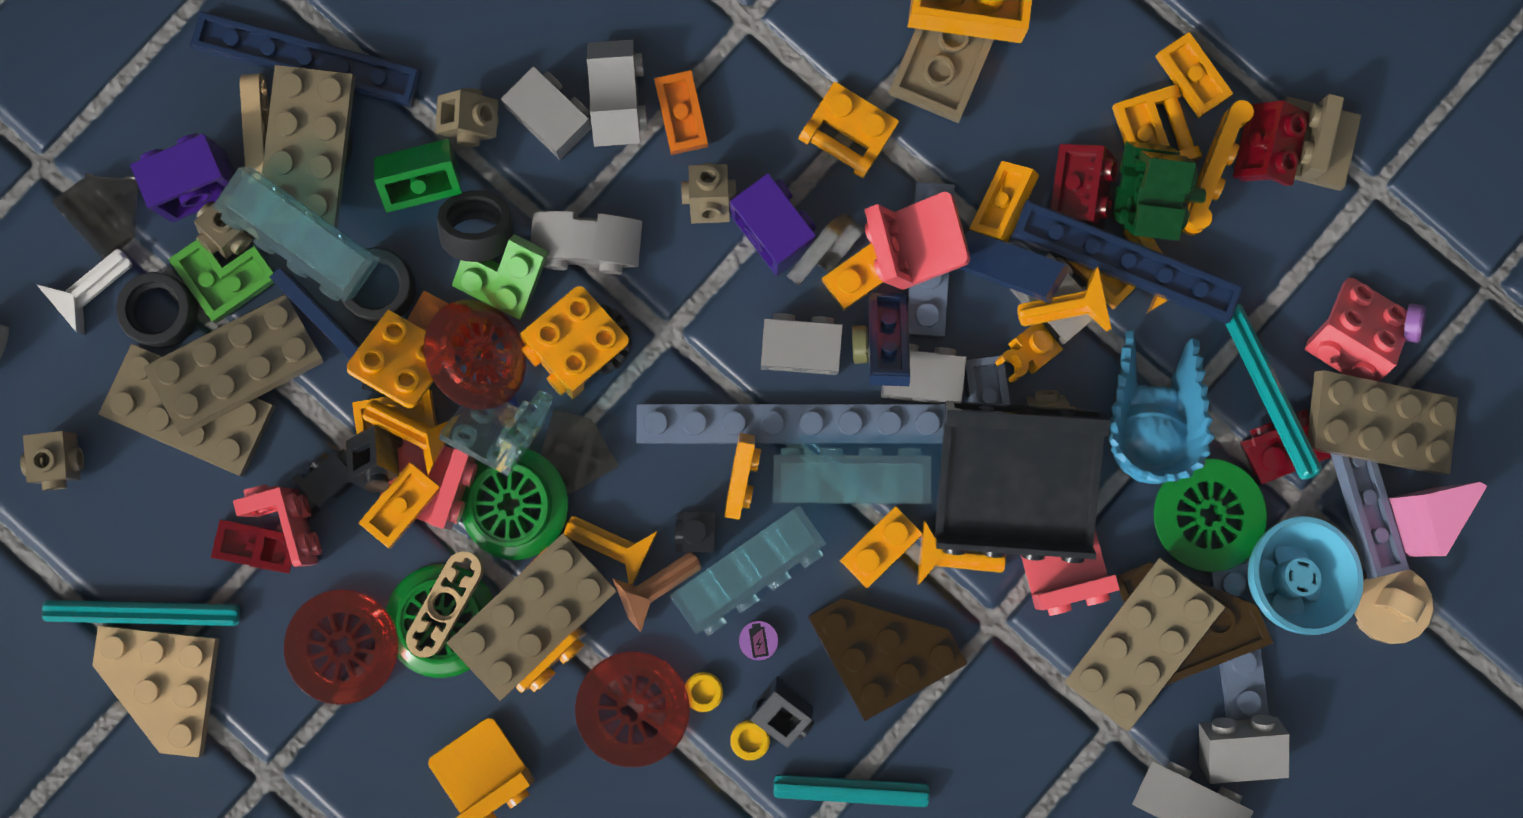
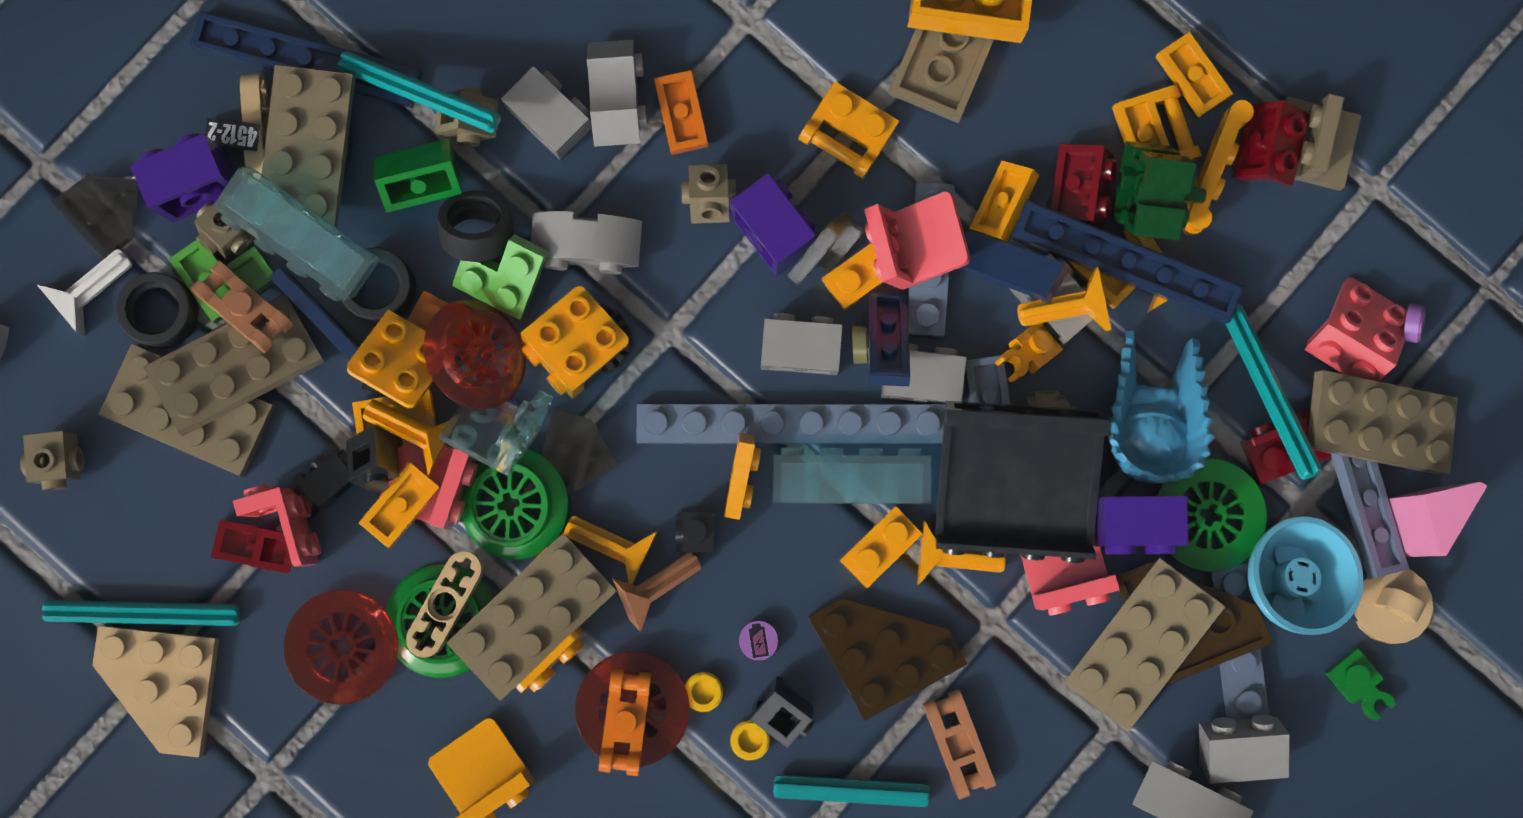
(233, 134): none -> sticker
(241, 307): none -> nougat plate
(419, 92): none -> teal axle
(625, 722): none -> orange plate
(748, 570): clear light blue brick -> none
(959, 744): none -> nougat plate
(1141, 521): none -> dark purple brick
(1357, 680): none -> green plate

